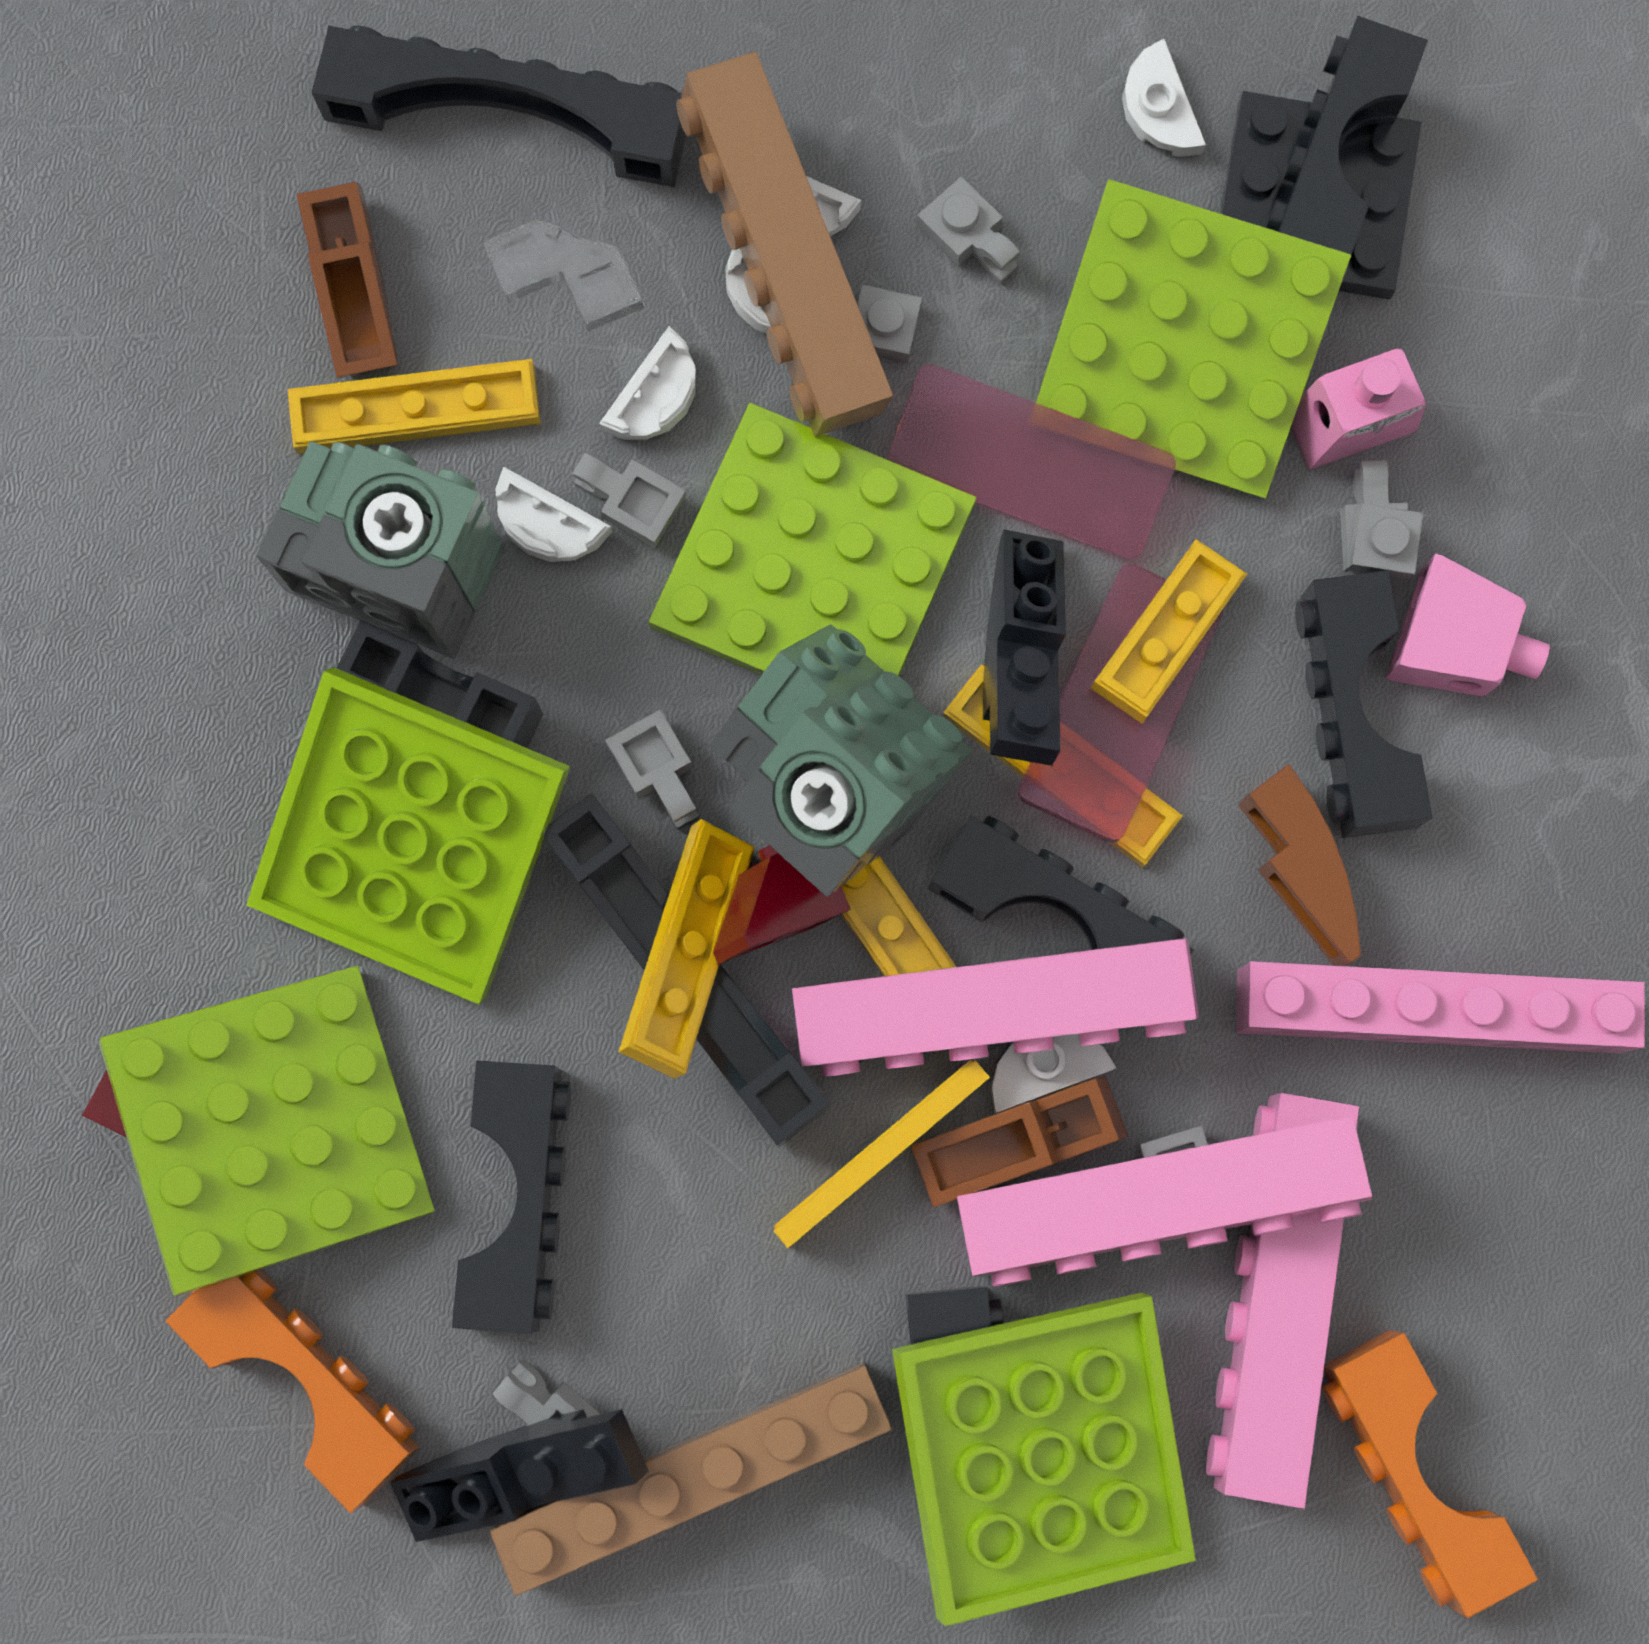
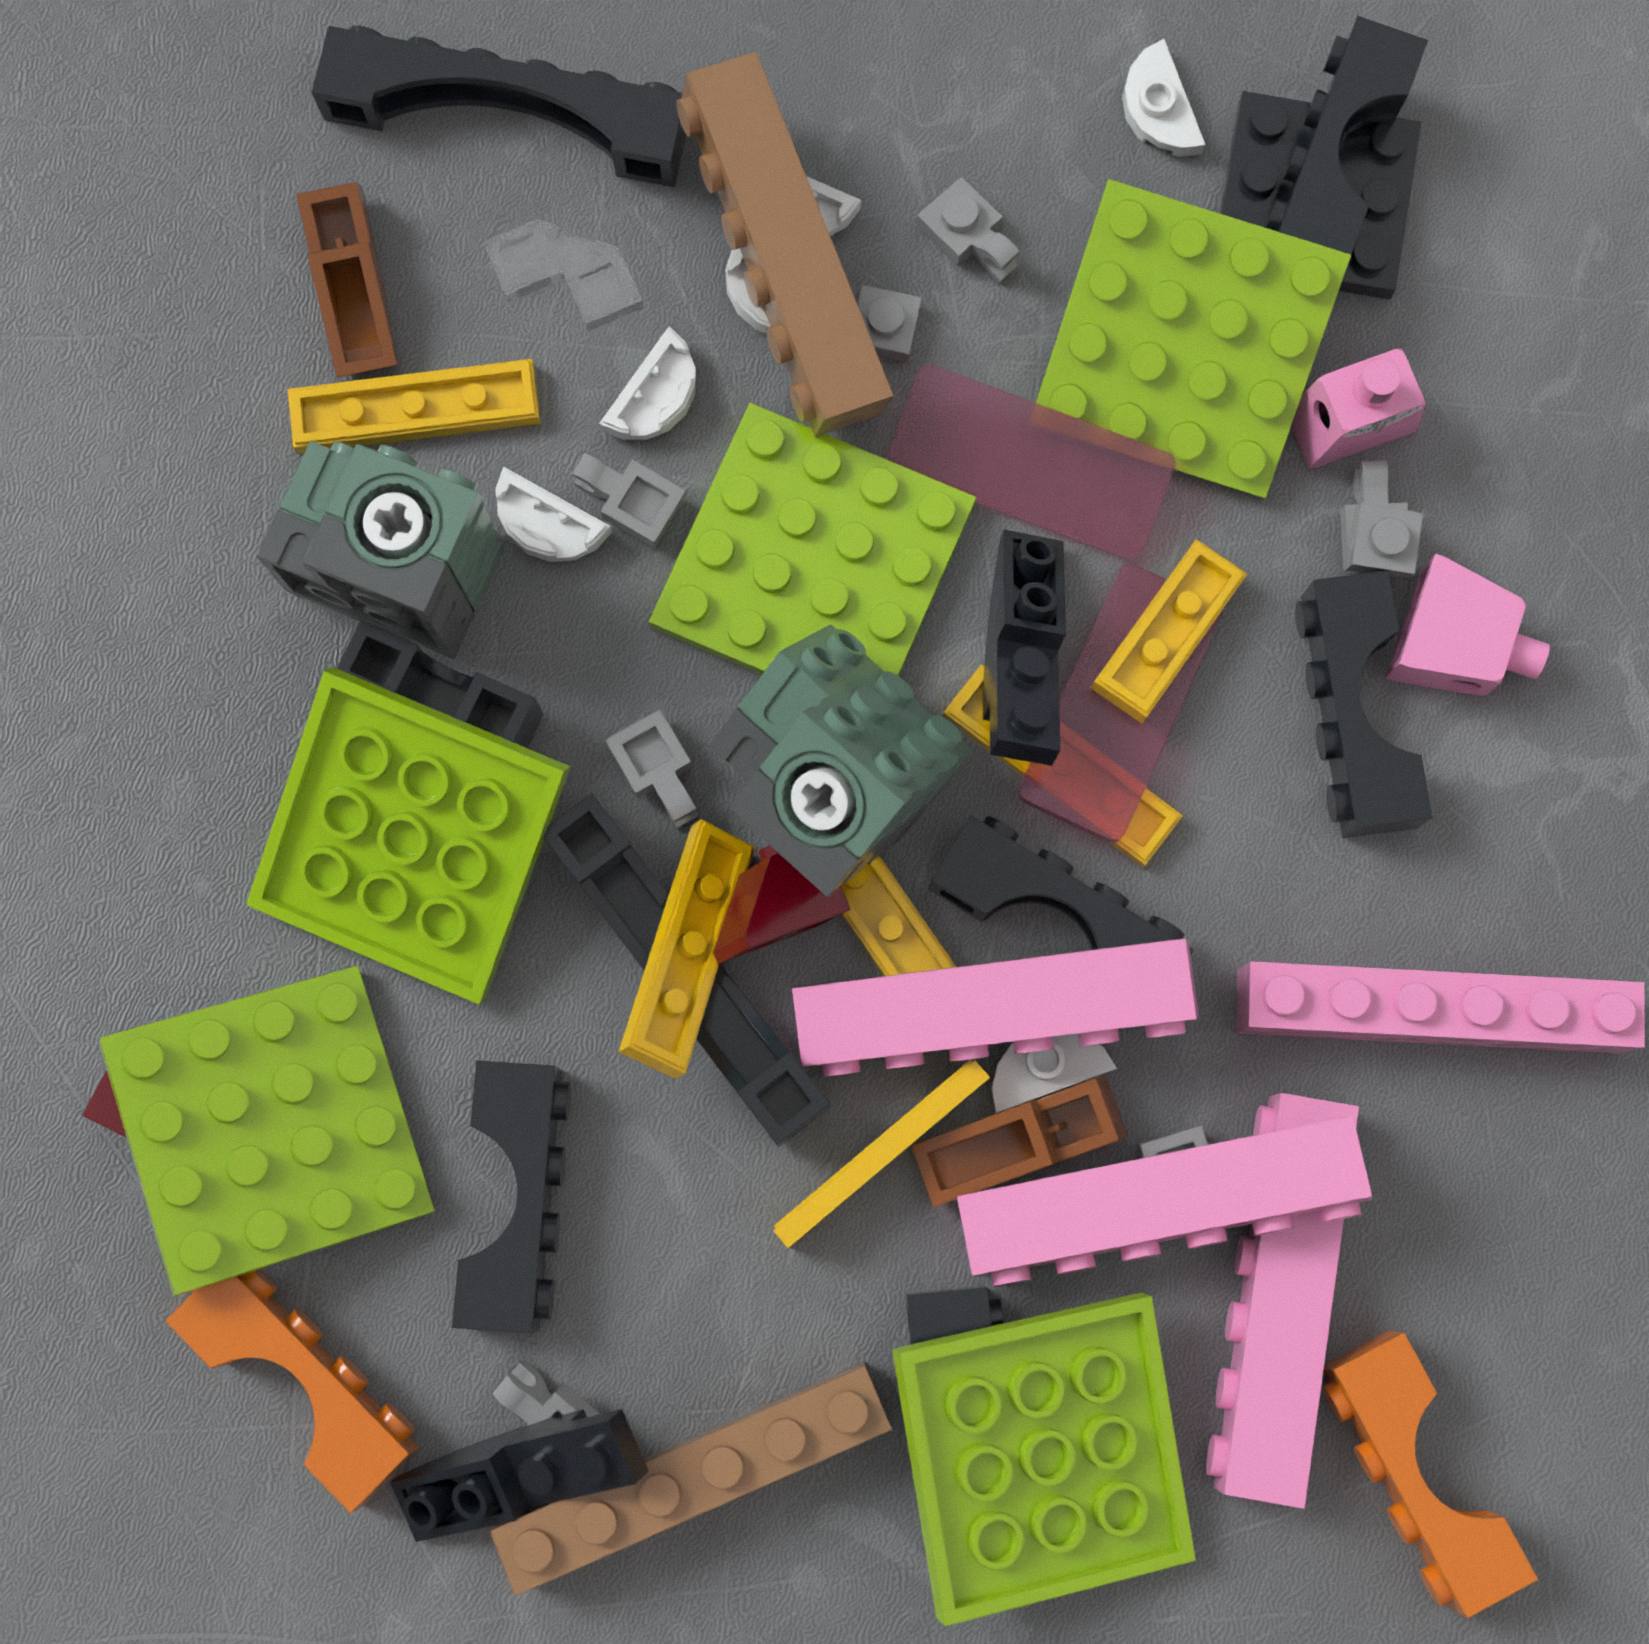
(1307, 864): dark orange slope -> none

